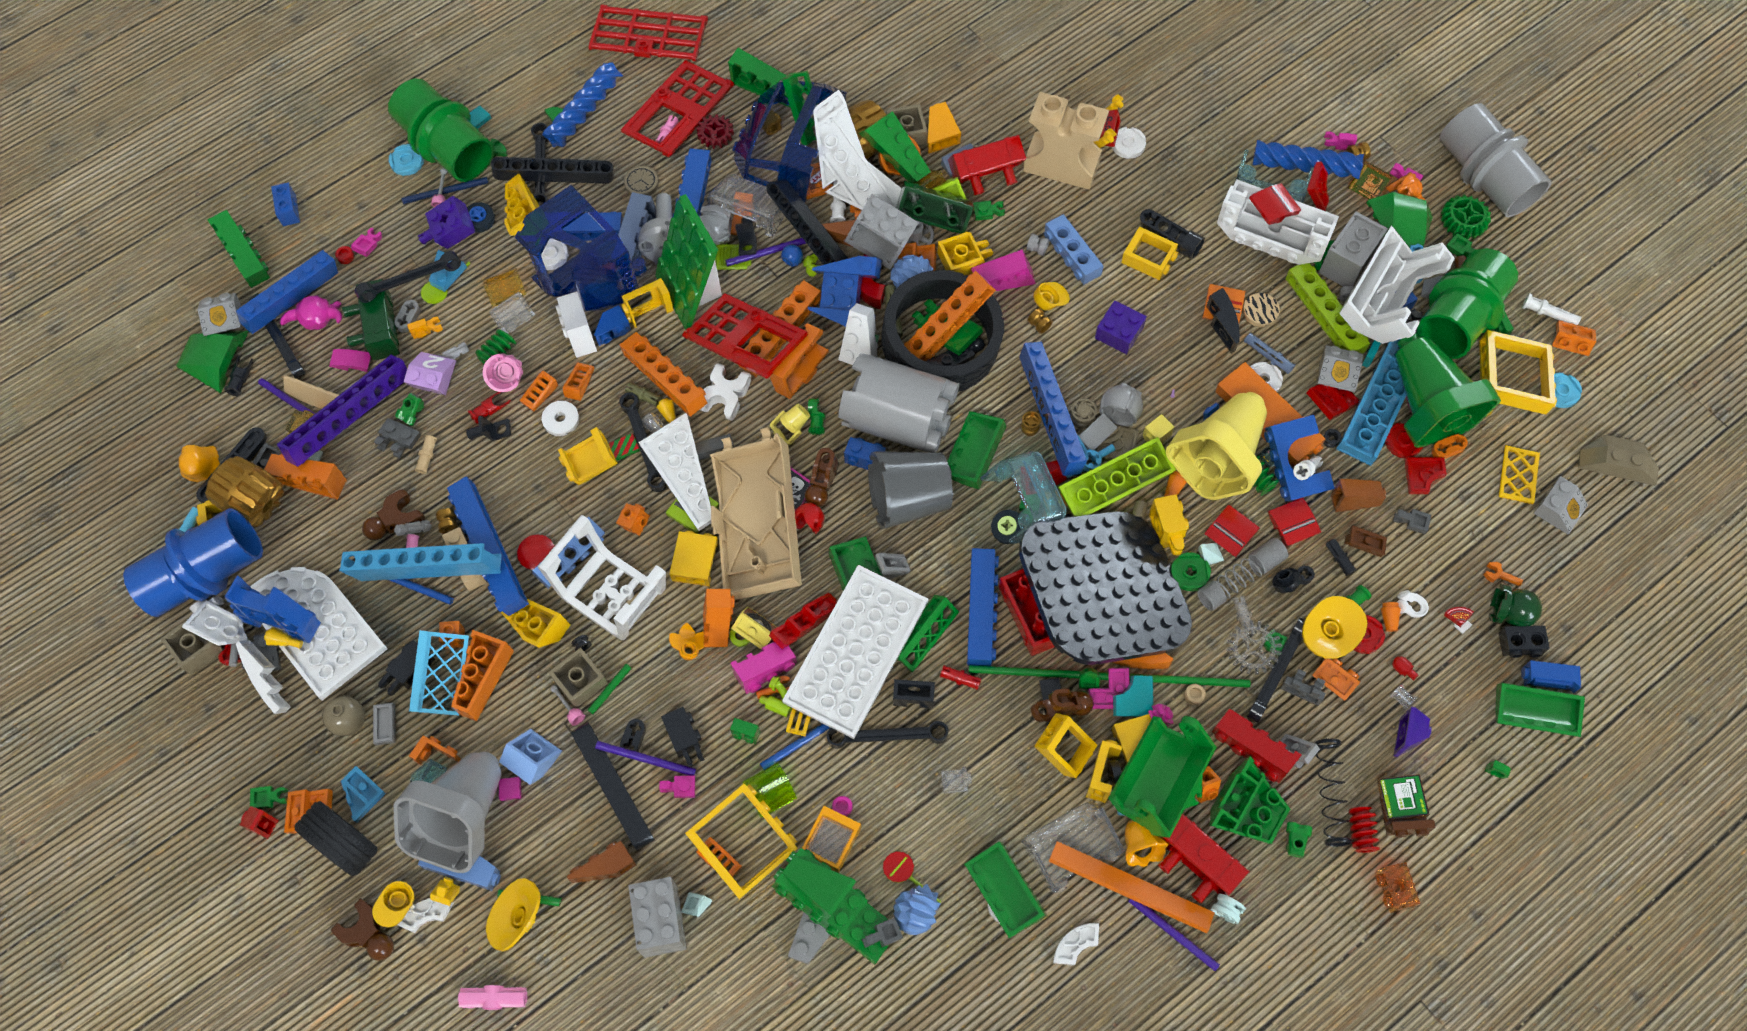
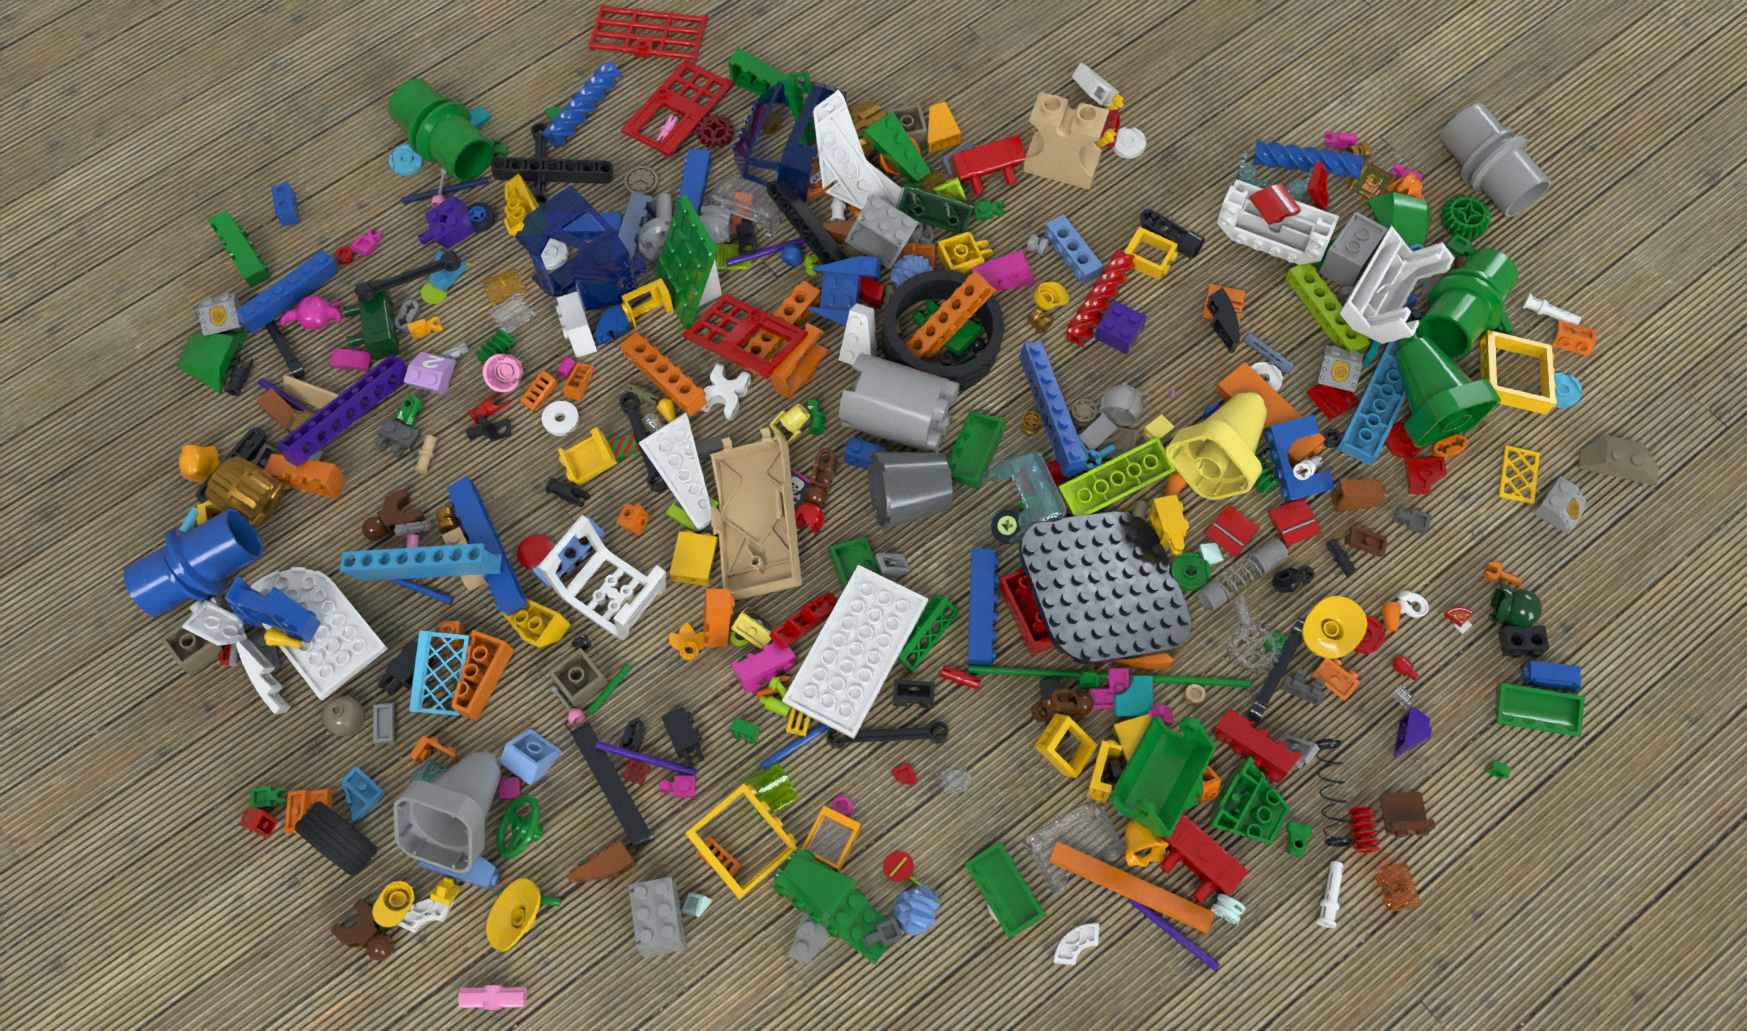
(276, 408): none -> dark orange slope
(522, 827): none -> green piece
(566, 367): none -> dark pink hinge
(567, 492): none -> black piece
(636, 771): none -> clear red plate
(904, 774): none -> red tile
(1094, 85): none -> white slope
(1098, 298): none -> red piece
(1261, 309): tan tile -> none
(1329, 903): none -> white pin
(1360, 595): green bush -> none
(1403, 797): tile -> none

